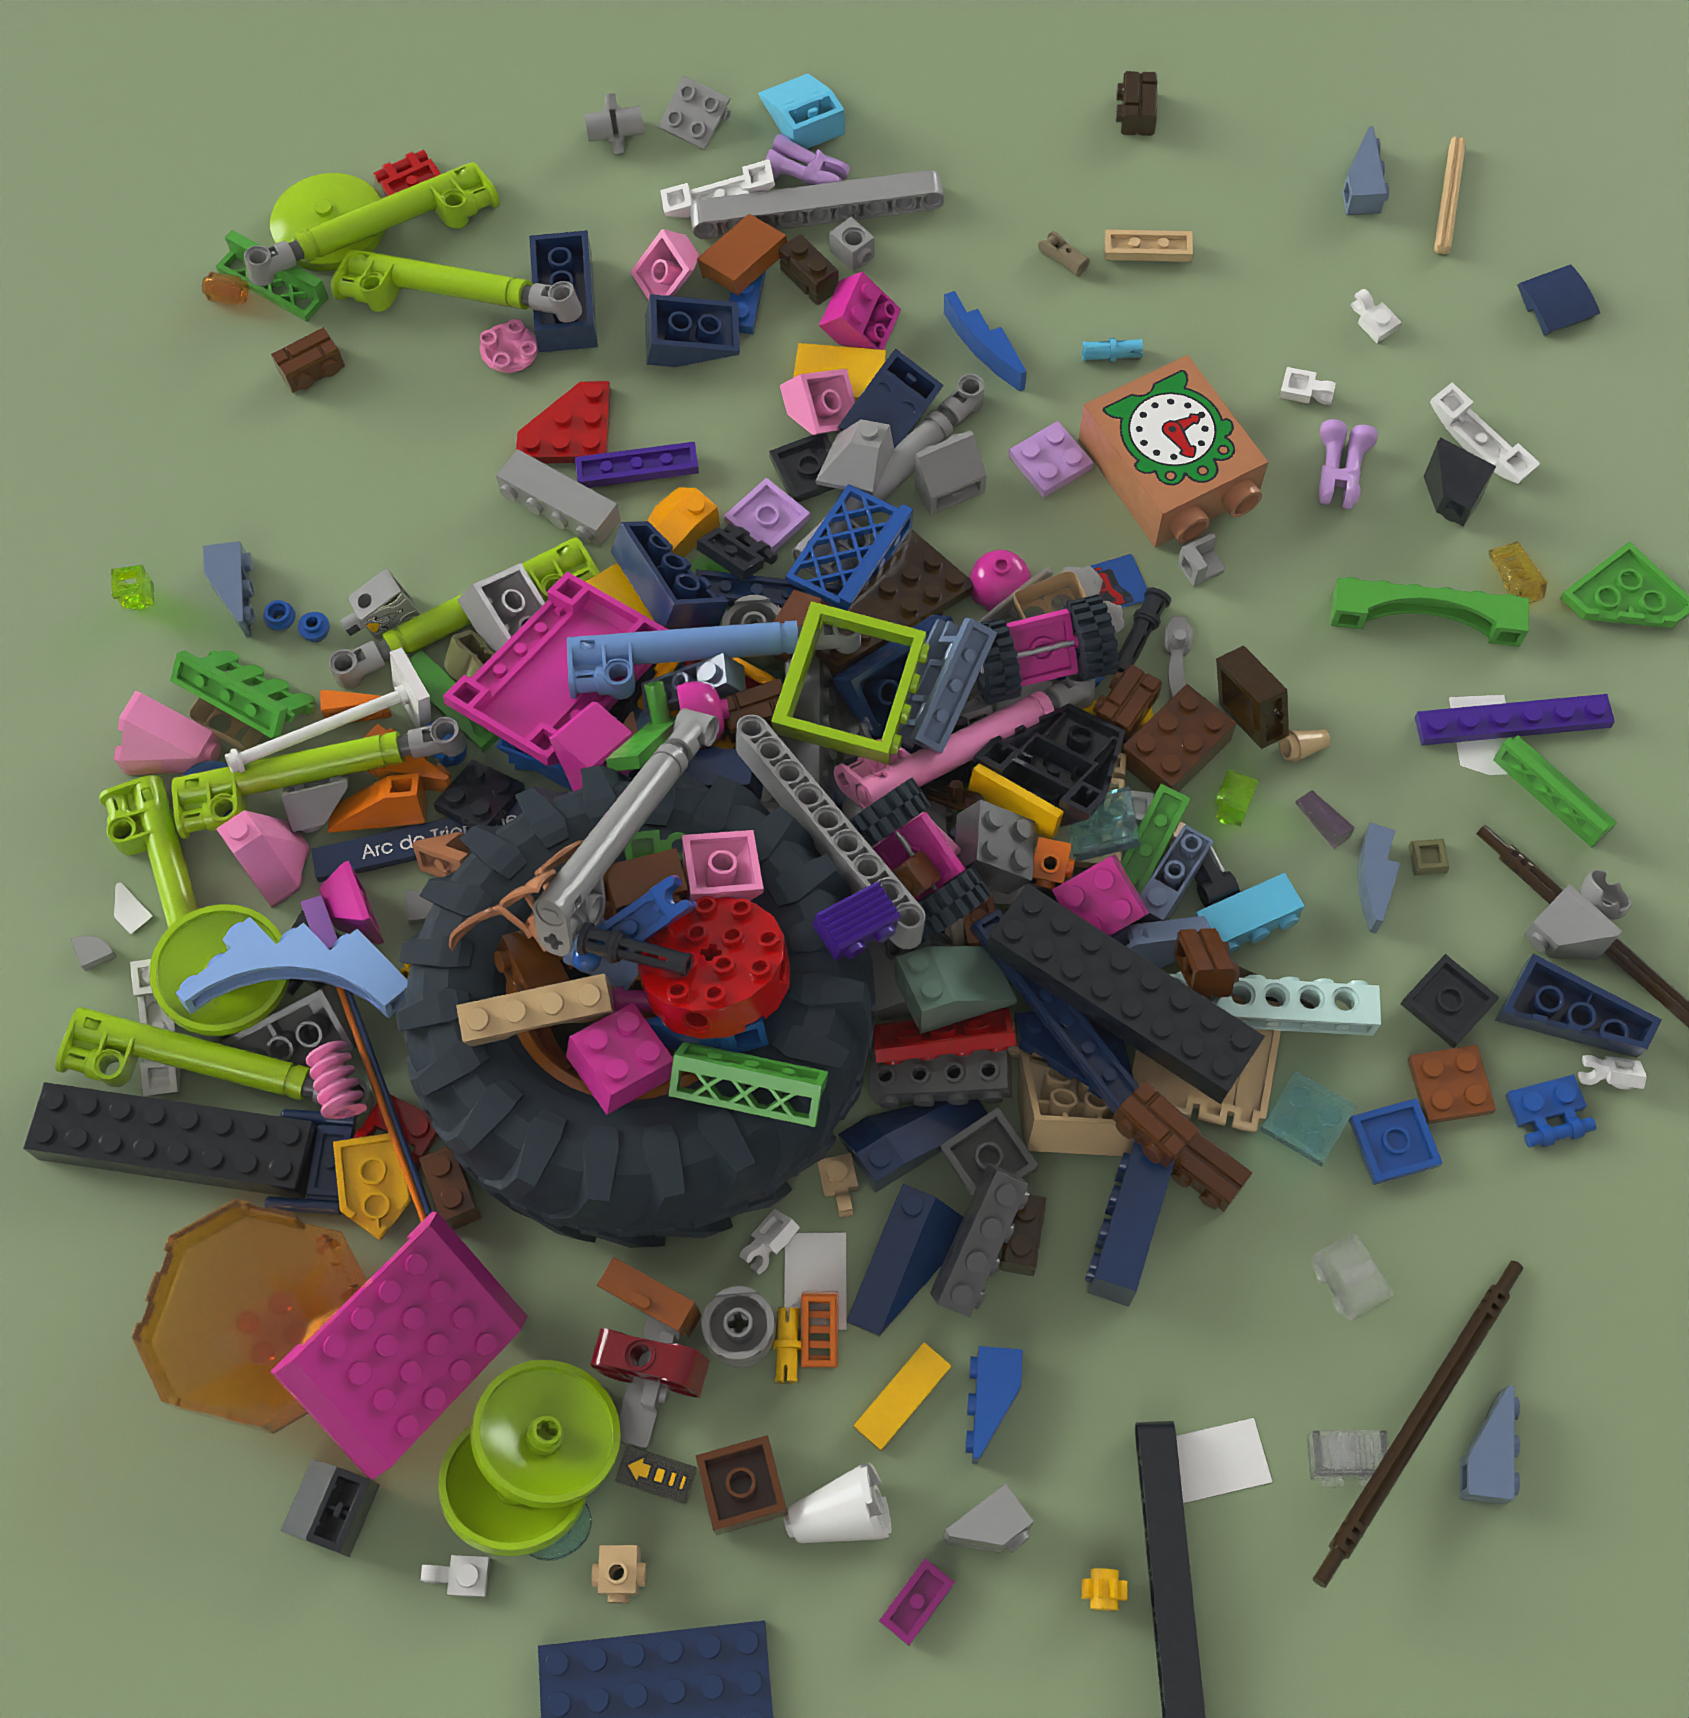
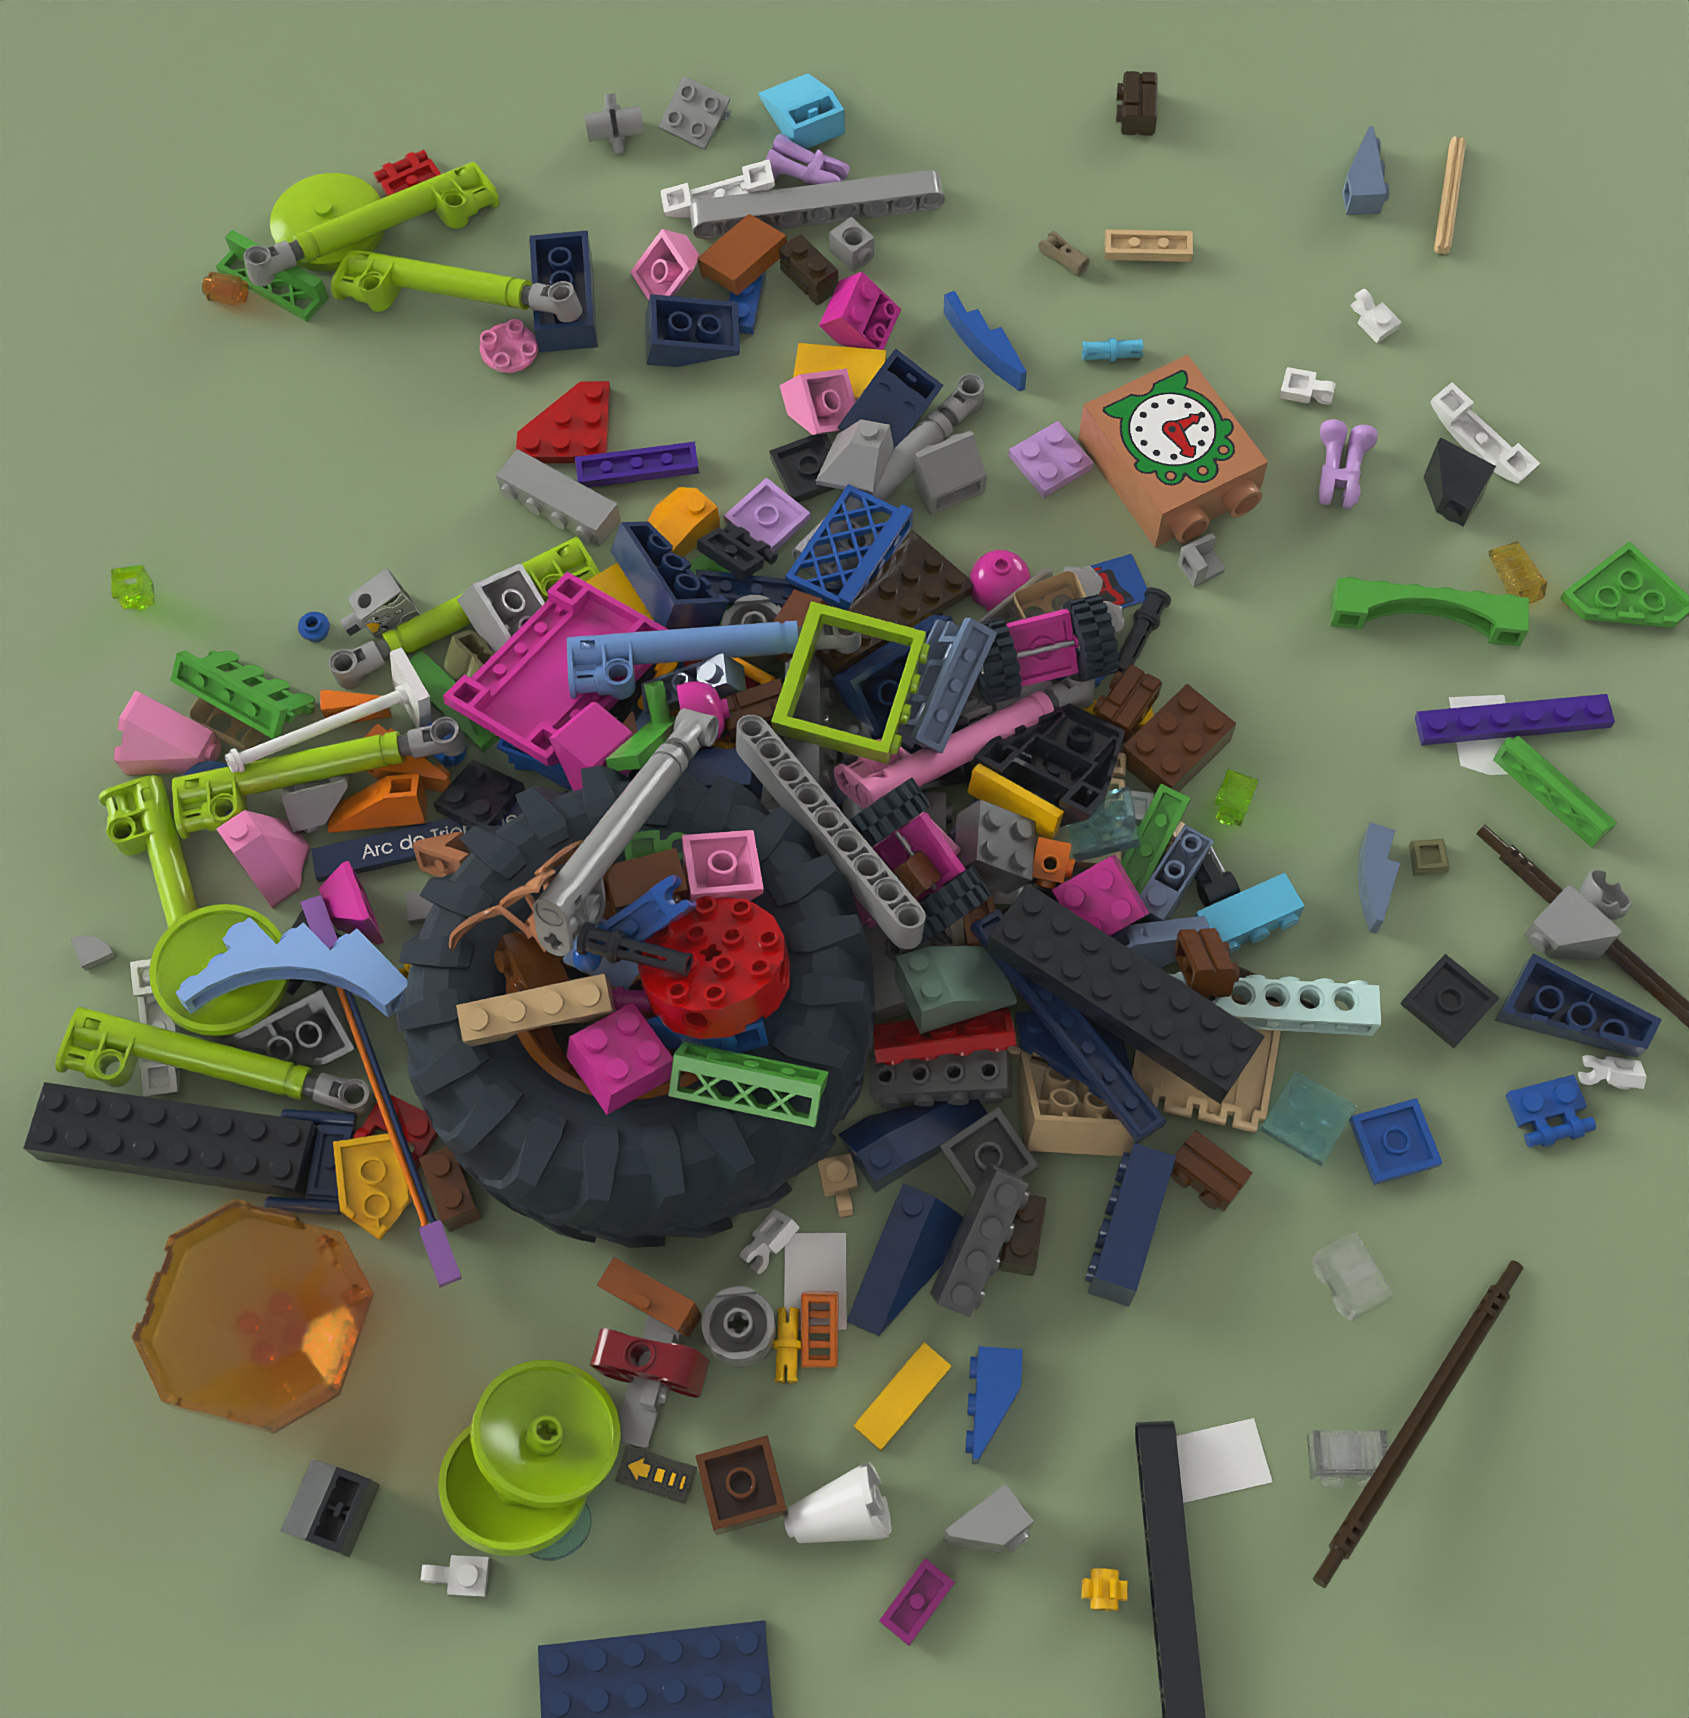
(129, 910): white sticker -> none
(228, 574): sand blue slope -> none
(275, 609): blue plate -> none
(308, 360): reddish brown brick -> none
(332, 1081): bright pink piece -> none
(402, 1347): dark pink slope -> none
(611, 1560): tan brick -> none
(857, 922): dark purple brick -> none
(957, 800): dark brown piece -> none
(1154, 1125): reddish brown brick -> none
(1177, 644): light grey piece -> none
(1252, 695): dark brown window -> none
(1303, 743): tan cone -> none
(1325, 819): clear purple piece -> none
(1451, 1084): dark orange plate -> none
(1489, 1461): sand blue slope -> none
(1558, 299): dark blue slope -> none

